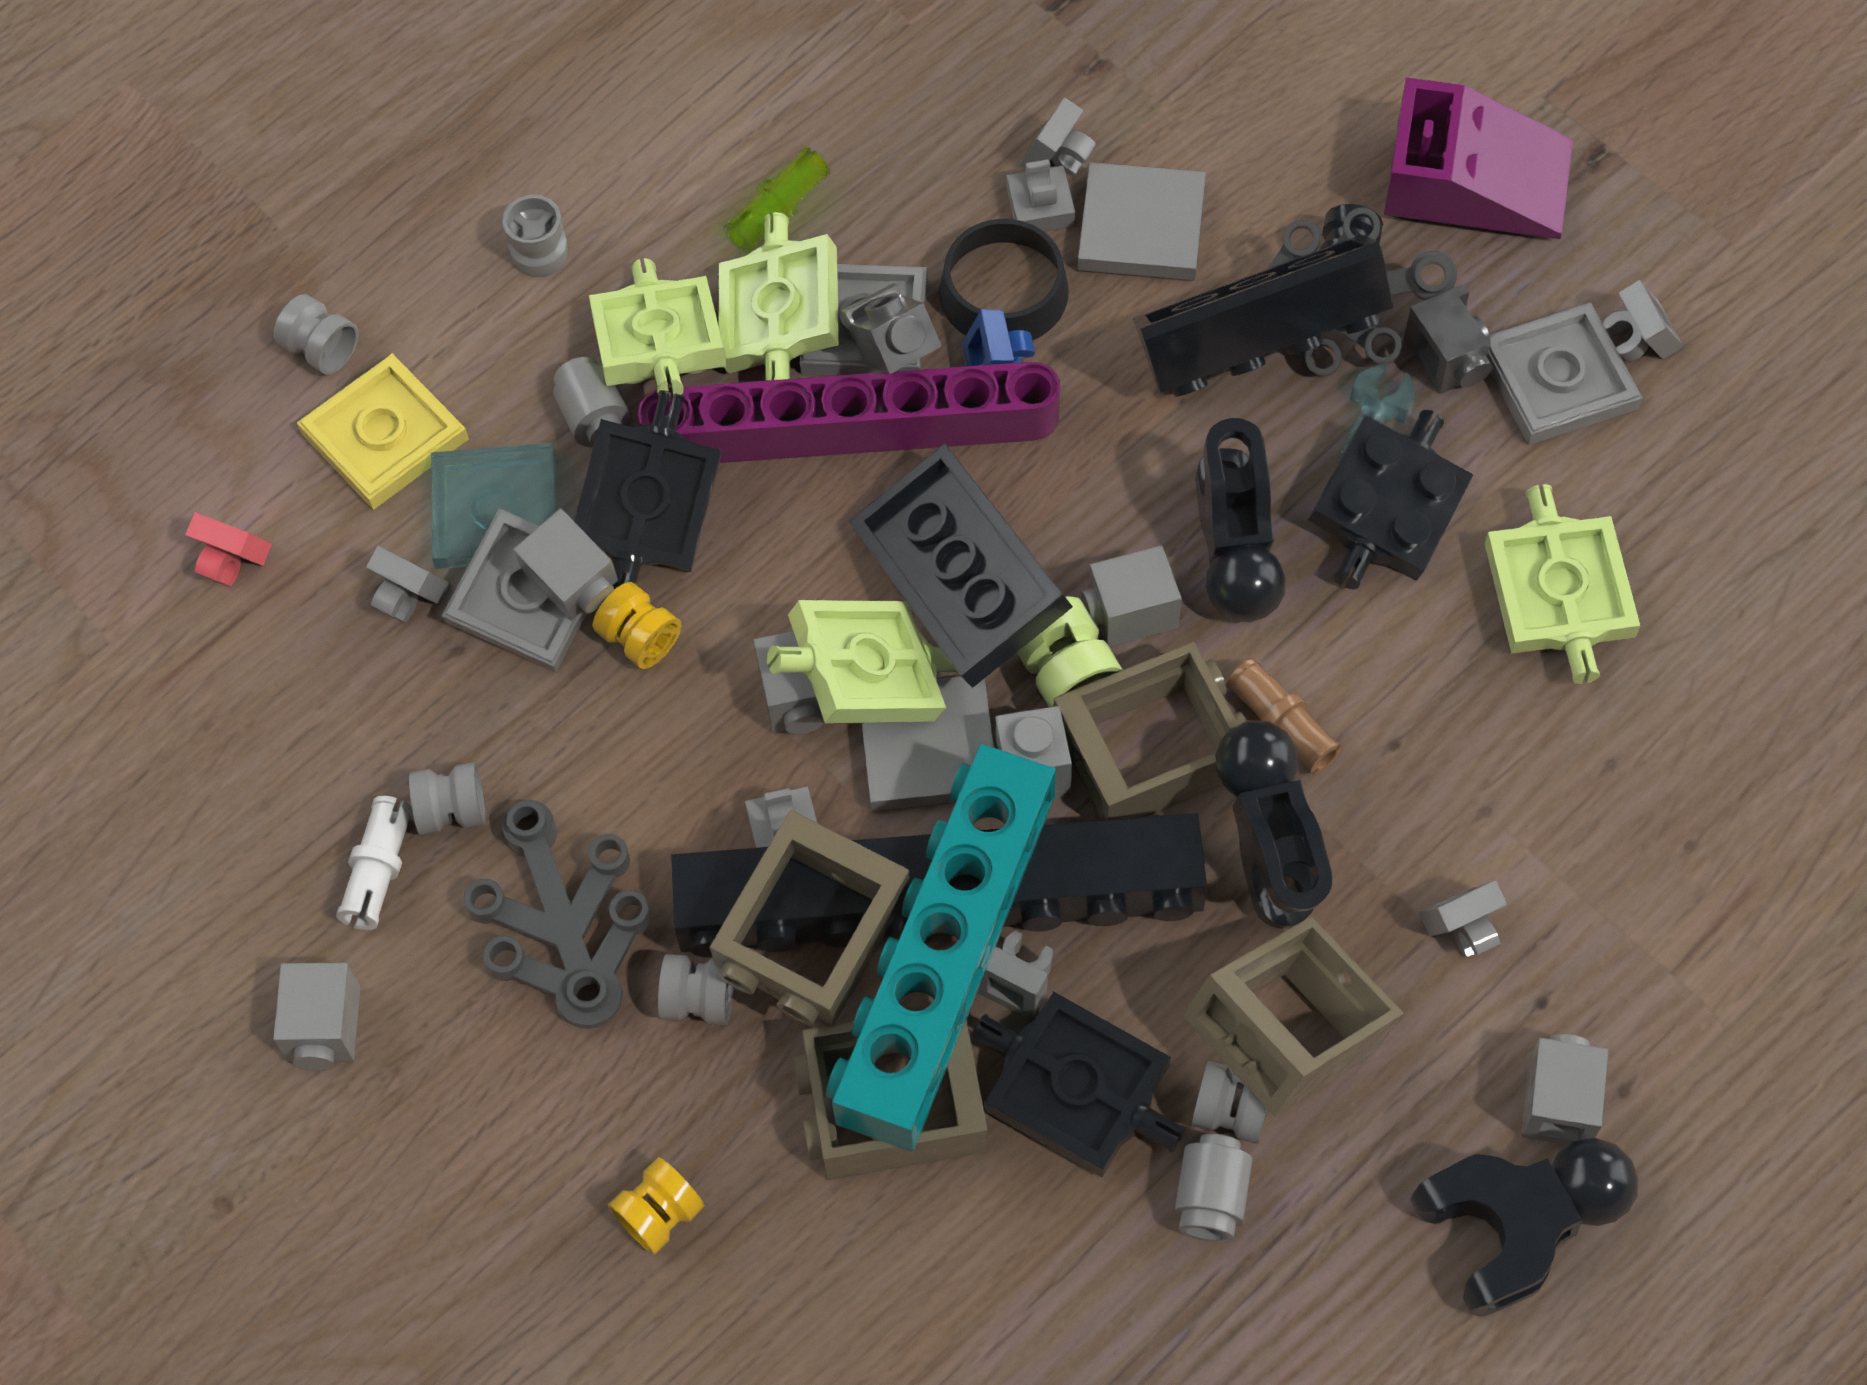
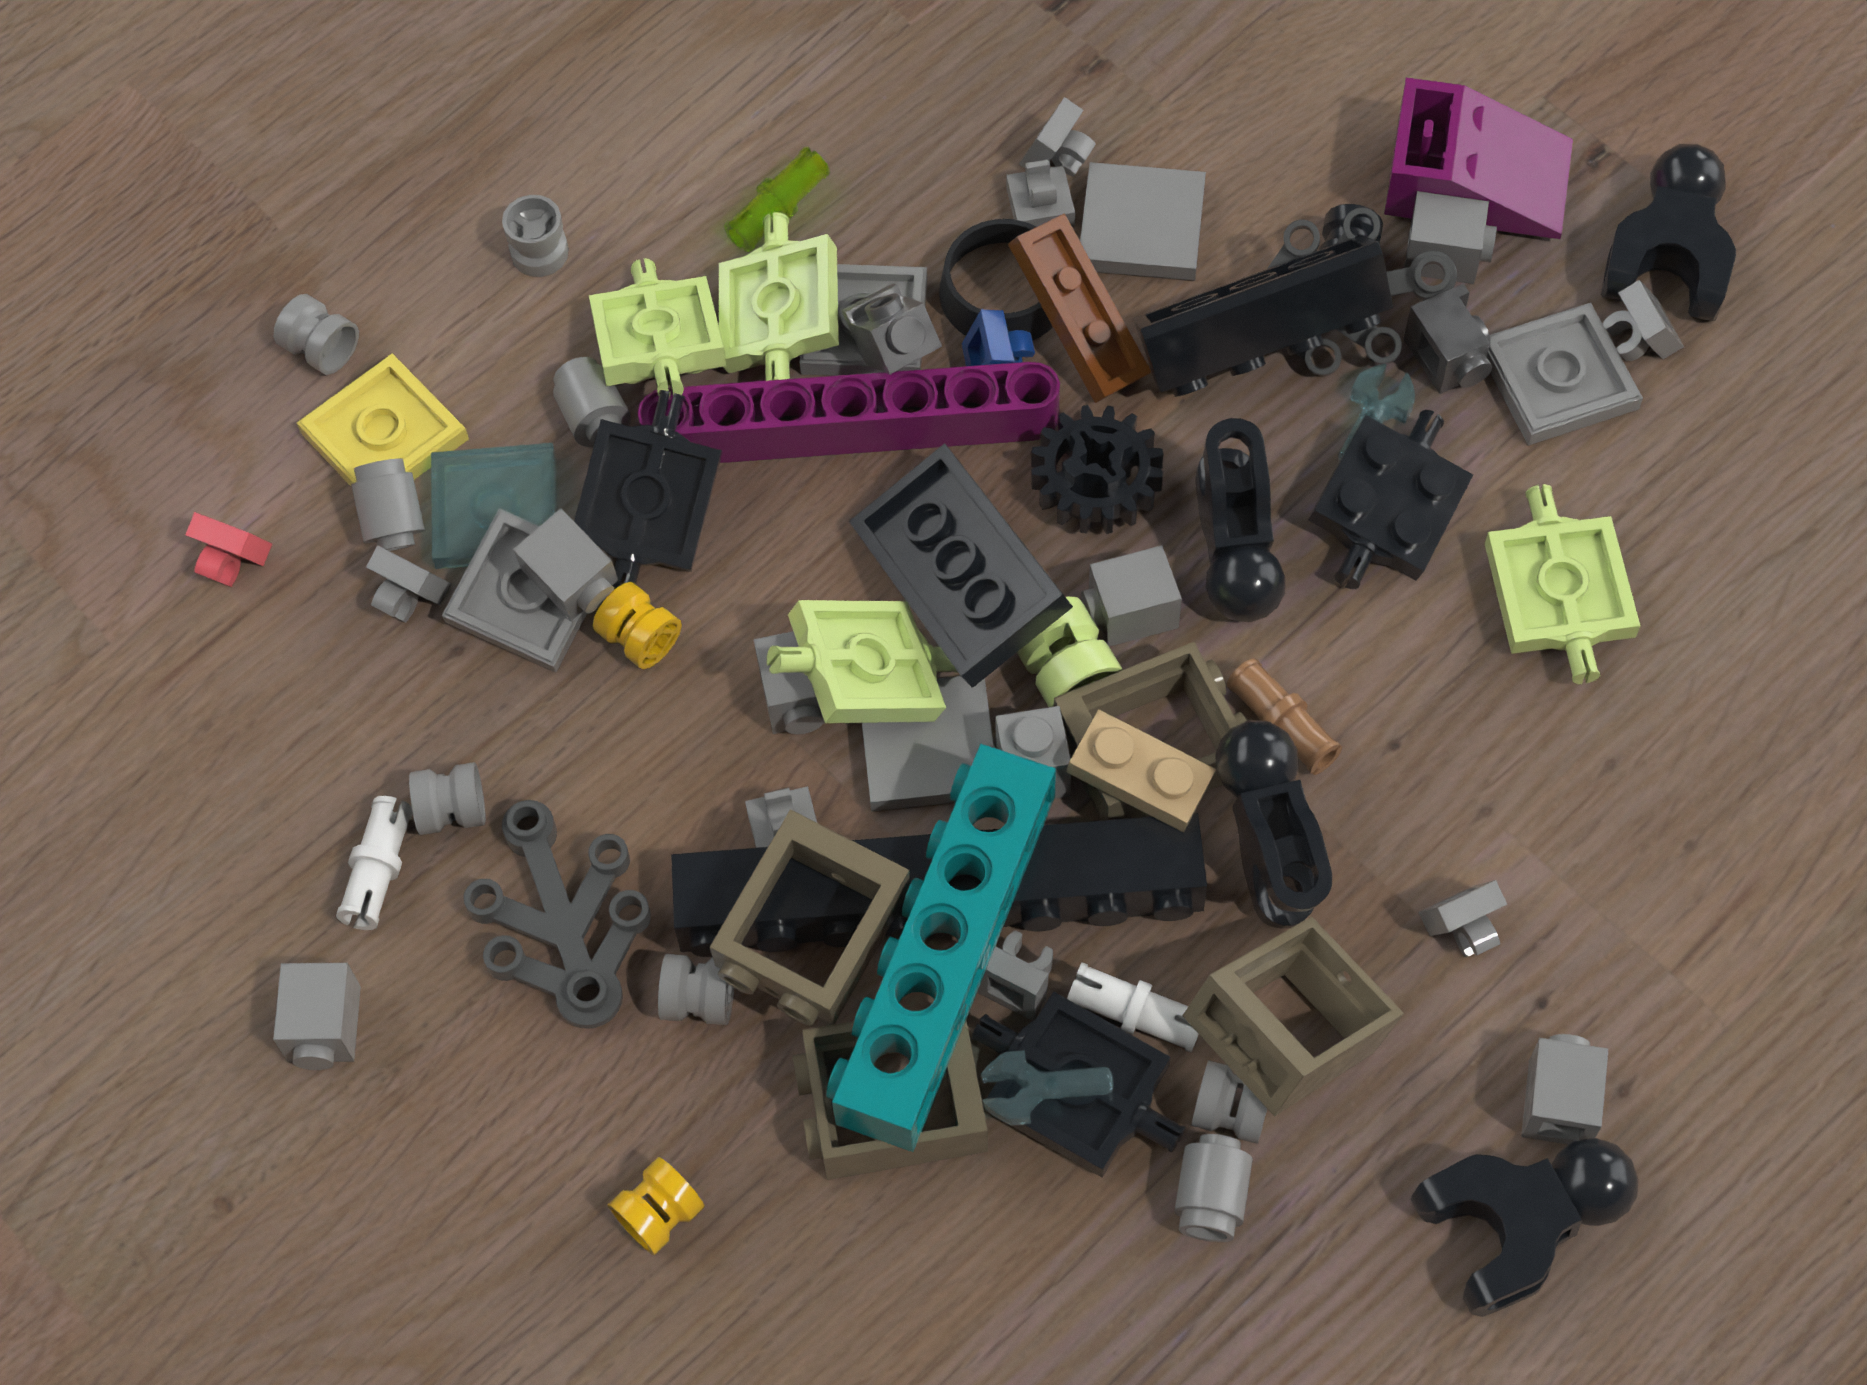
(387, 504): none -> light grey brick
(1039, 1086): none -> clear light blue bar
(1079, 308): none -> dark orange plate
(1097, 469): none -> black gear
(1132, 1006): none -> white pin
(1140, 770): none -> tan plate
(1454, 228): none -> light grey brick
(1677, 231): none -> black piece

